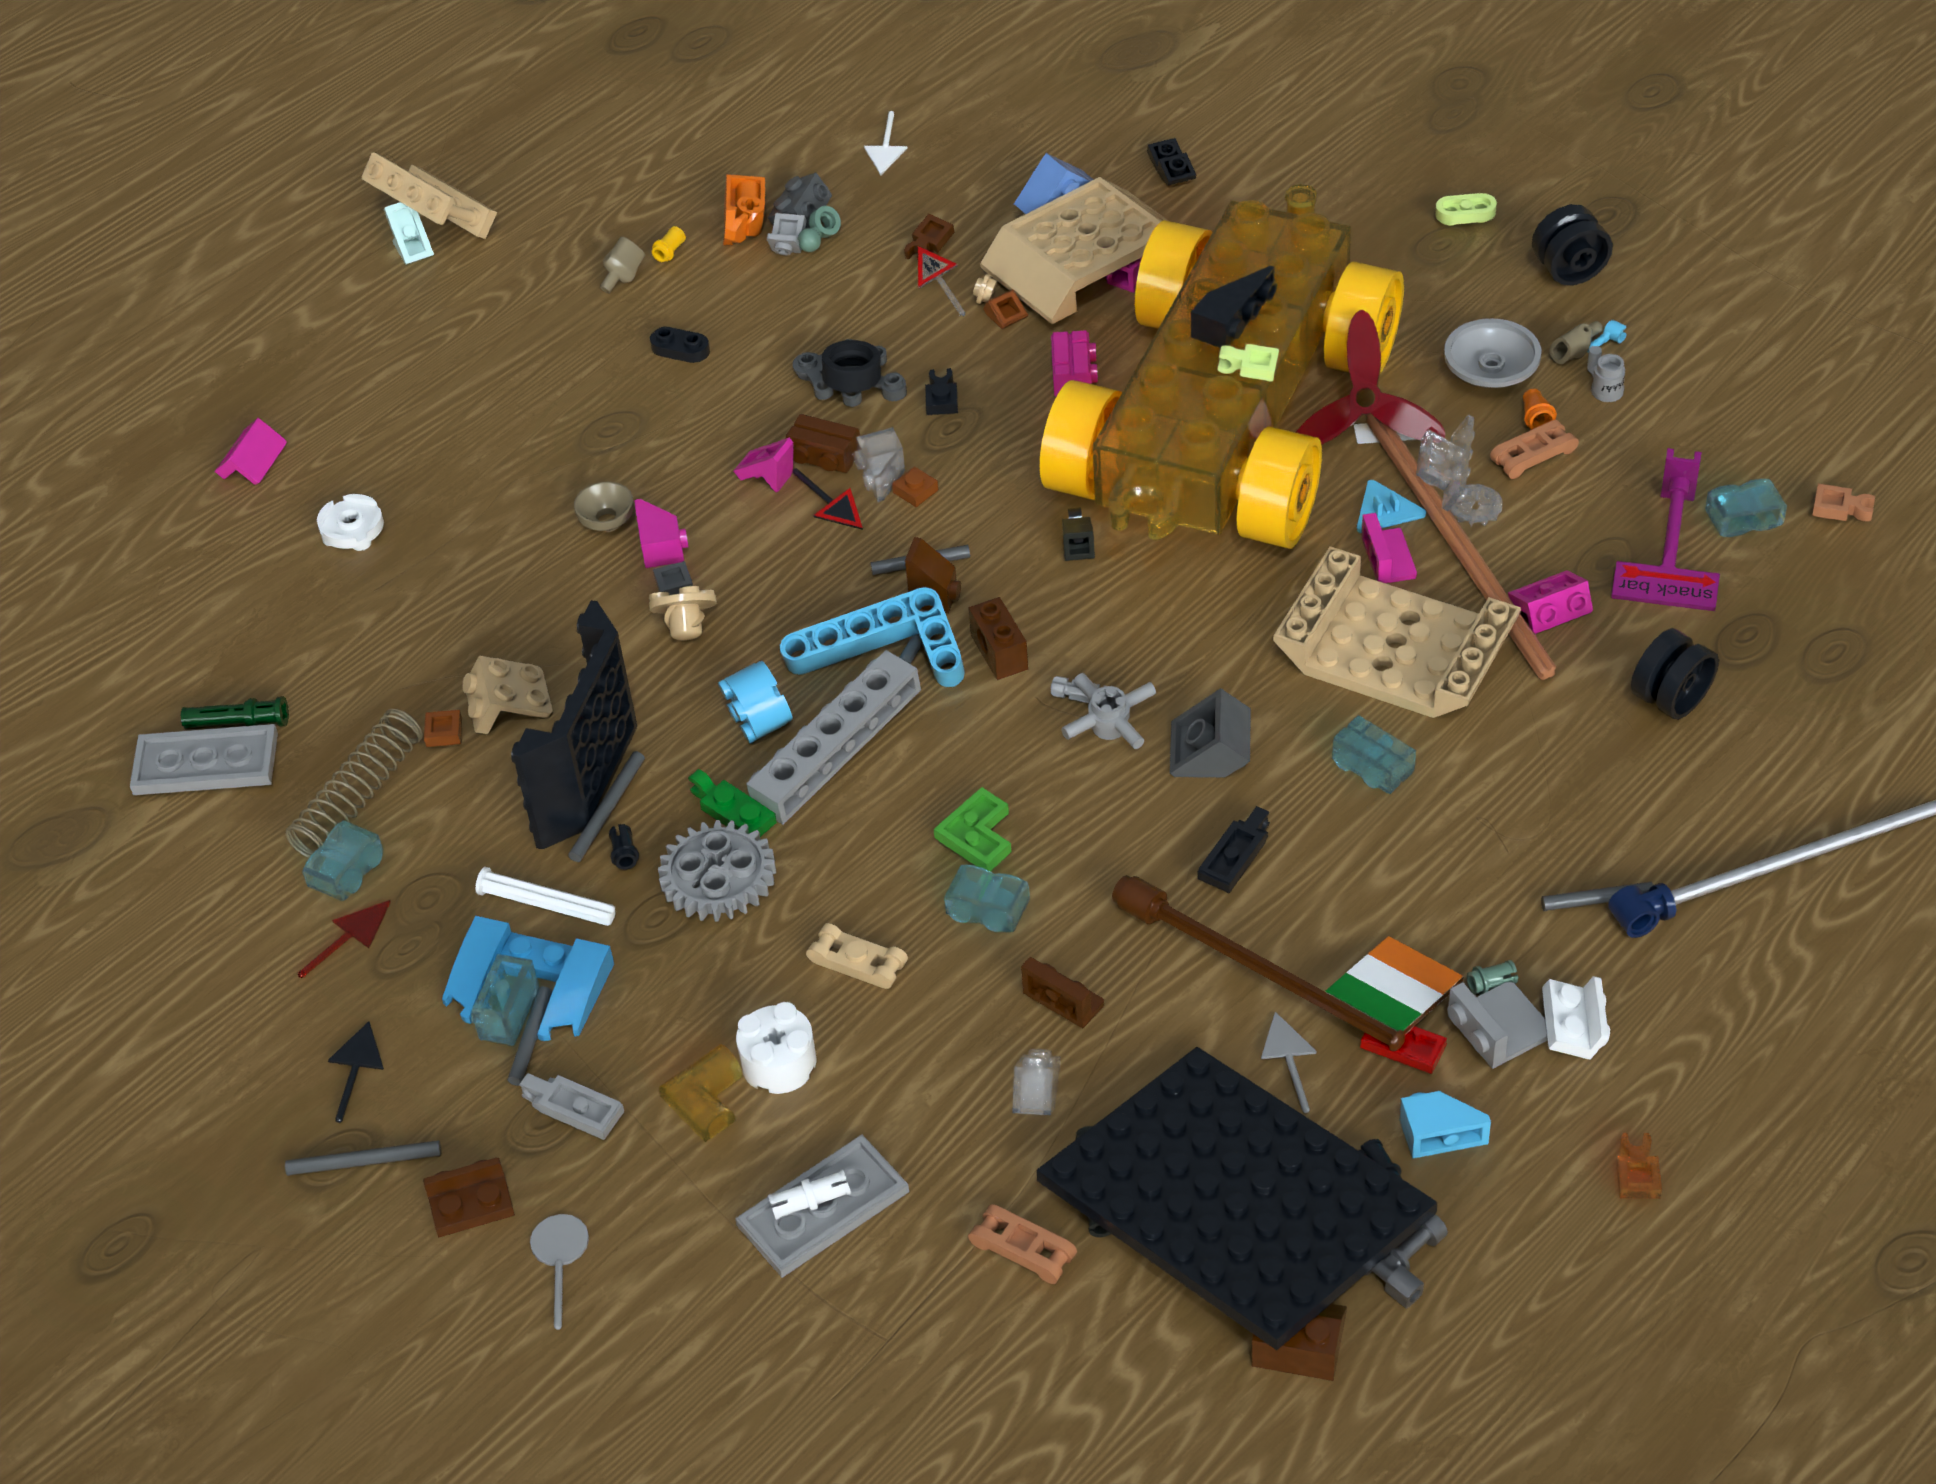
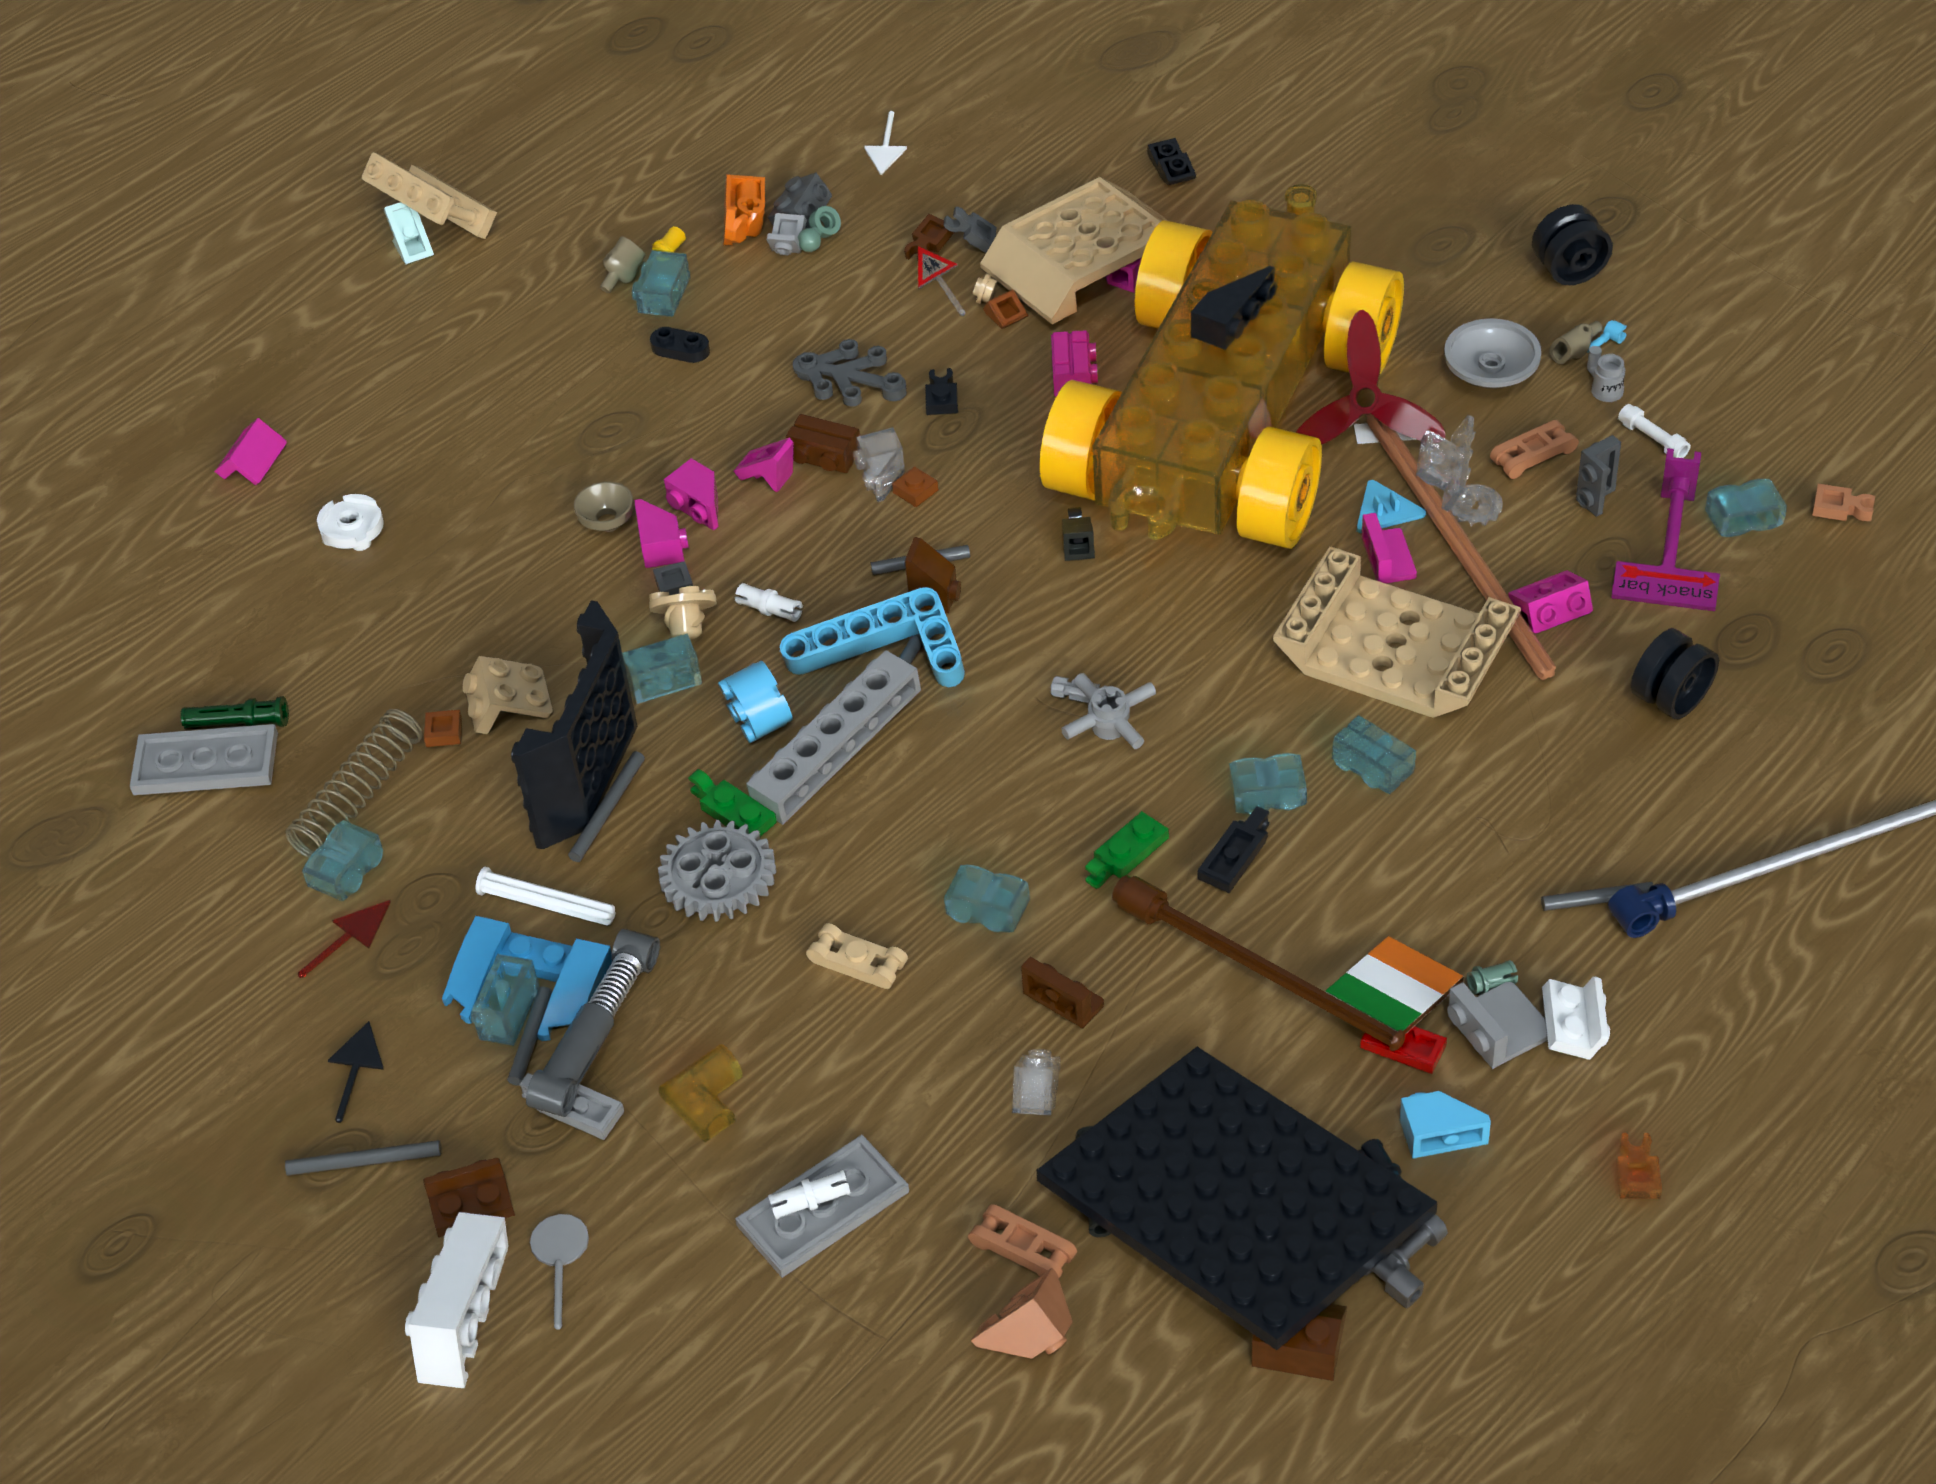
(456, 1298): none -> white wedge
(557, 1085): none -> dark grey piece
(624, 852): black pin -> none
(661, 283): none -> clear light blue brick
(662, 668): none -> clear light blue brick
(694, 492): none -> dark pink slope
(768, 602): none -> white pin
(776, 1048): white brick -> none
(840, 510): piece -> none
(851, 378): black tyre -> none
(970, 832): bright green plate -> none
(976, 229): none -> dark grey plate
(998, 638): reddish brown brick -> none
(1030, 1322): none -> nougat slope
(1048, 182): medium blue brick -> none
(1126, 849): none -> green plate
(1211, 738): dark grey slope -> none
(1254, 361): yellowish green plate -> none
(1268, 783): none -> clear light blue brick
(1286, 1042): light grey piece -> none
(1466, 208): yellowish green plate -> none
(1537, 409): orange cone -> none
(1598, 473): none -> dark grey bracket
(1633, 417): none -> white bar

